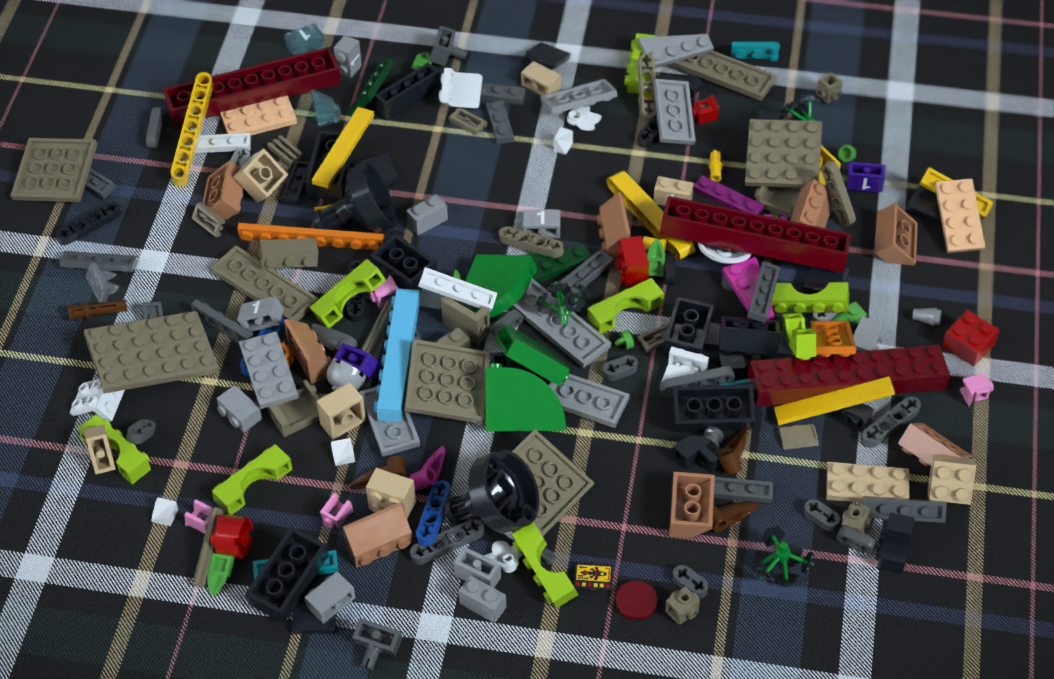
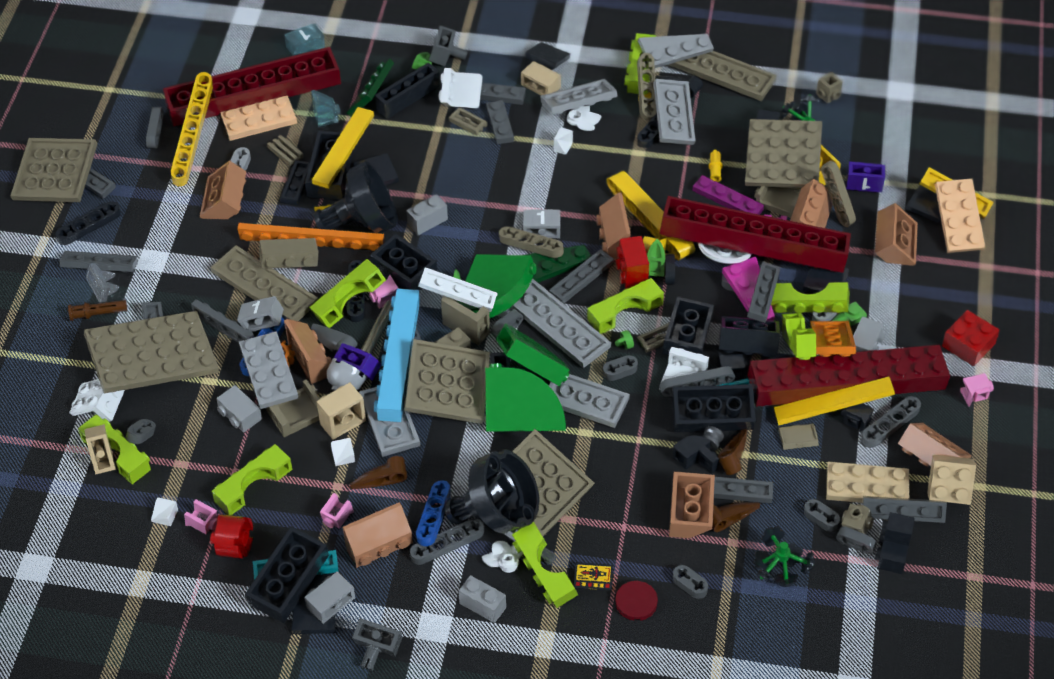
(206, 550): dark tan axle -> none
(208, 216): dark tan tile -> none
(219, 571): bright green plate -> none
(223, 142): white plate -> none
(260, 175): tan brick -> none
(348, 56): light grey brick -> none
(388, 489): tan brick -> none
(430, 471): dark pink piece -> none
(478, 566): light grey brick -> none
(571, 303): black plant -> none
(672, 187): tan brick -> none
(682, 605): dark tan brick -> none
(705, 110): red window -> none
(755, 50): teal plate -> none
(846, 153): bright green tile -> none
(928, 315): light grey cone -> none

